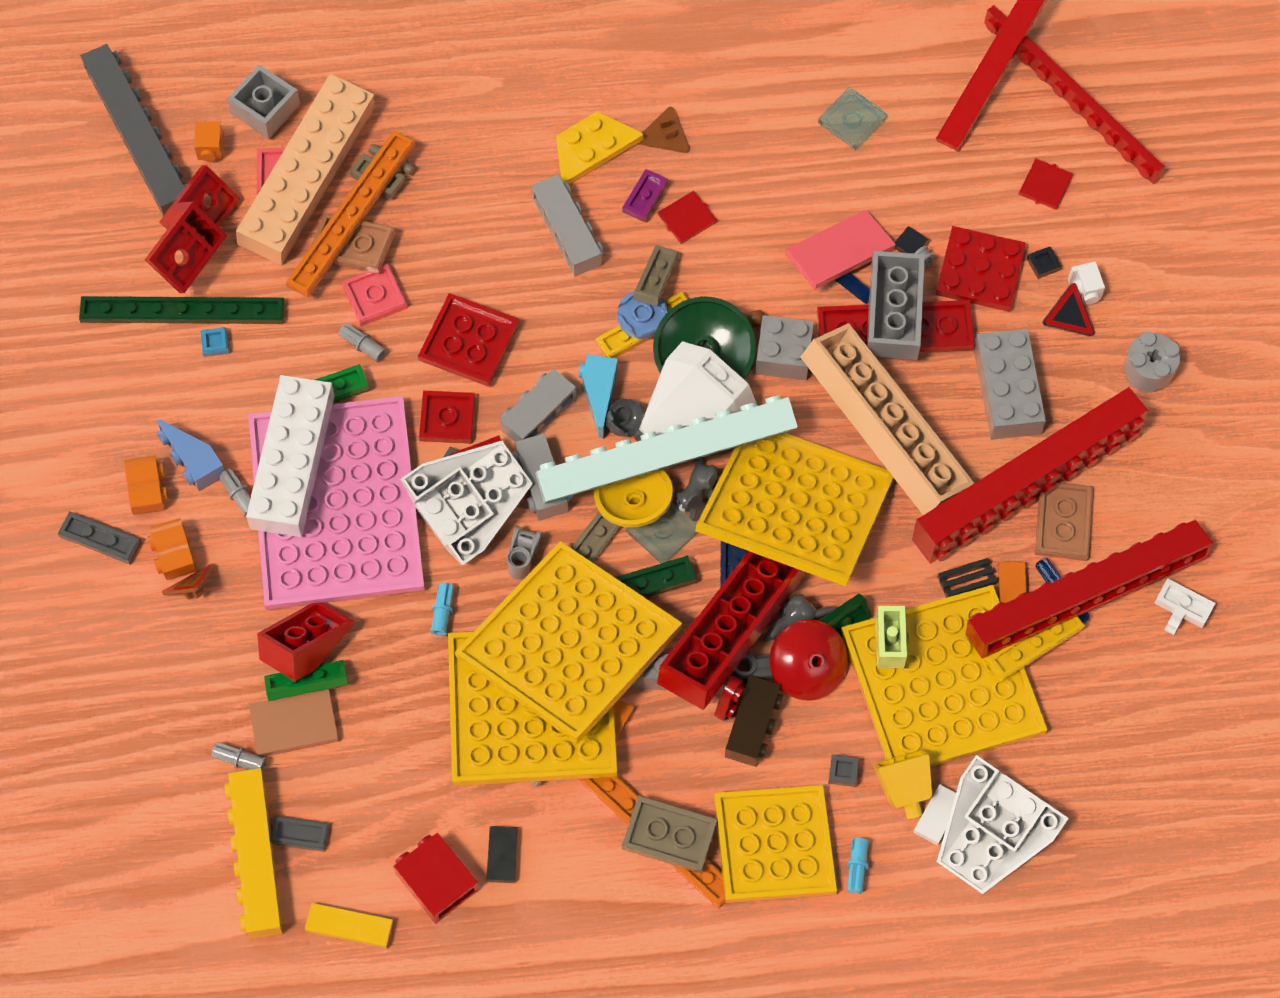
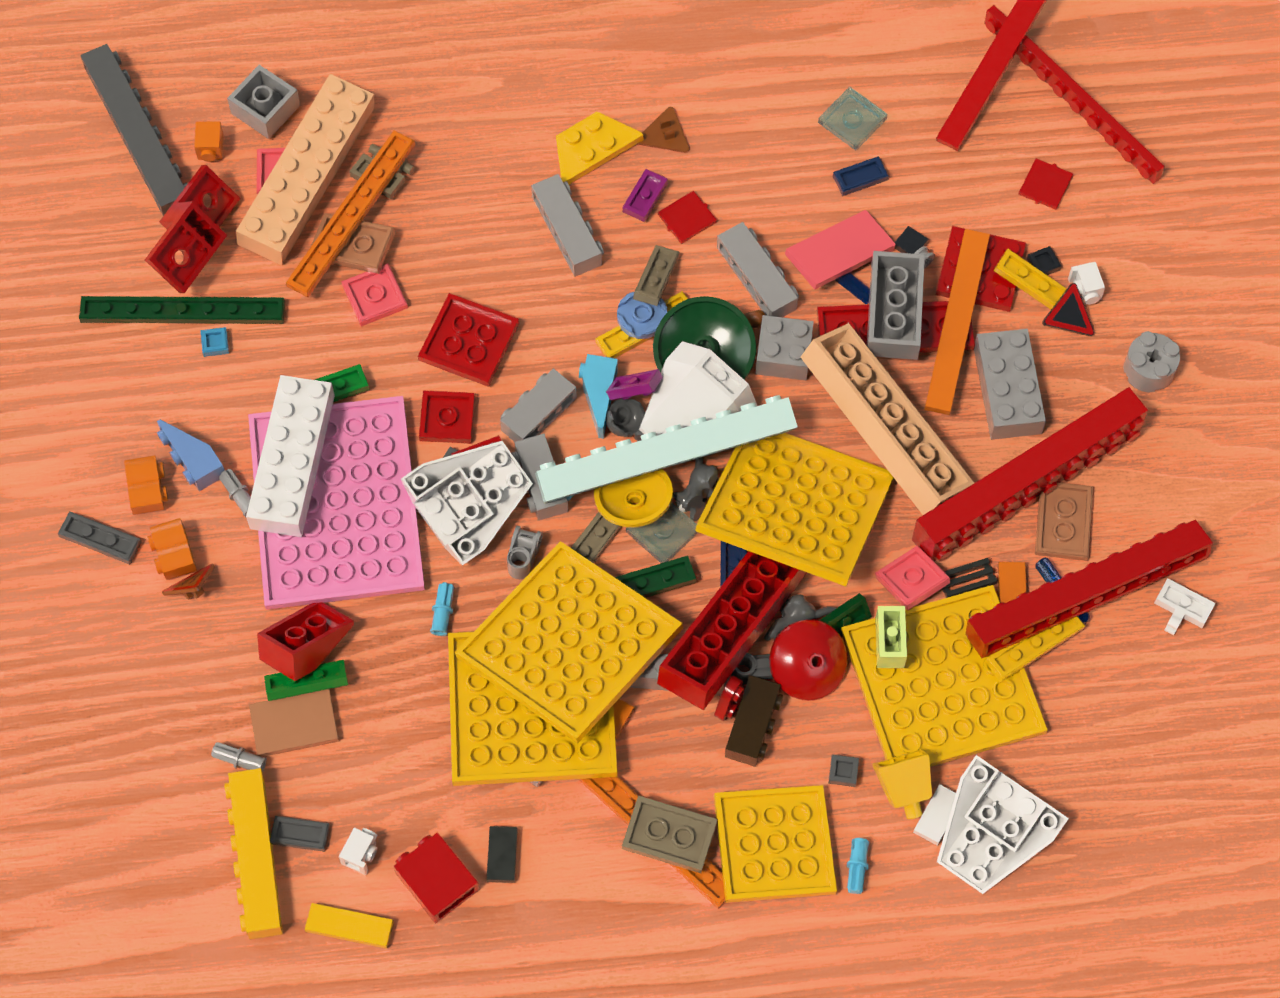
(358, 850): none -> white brick
(362, 342): light grey axle -> none
(634, 384): none -> magenta plate
(757, 272): none -> light grey brick
(860, 176): none -> dark blue tile
(912, 577): none -> coral tile
(957, 322): none -> orange tile
(1029, 279): none -> yellow tile

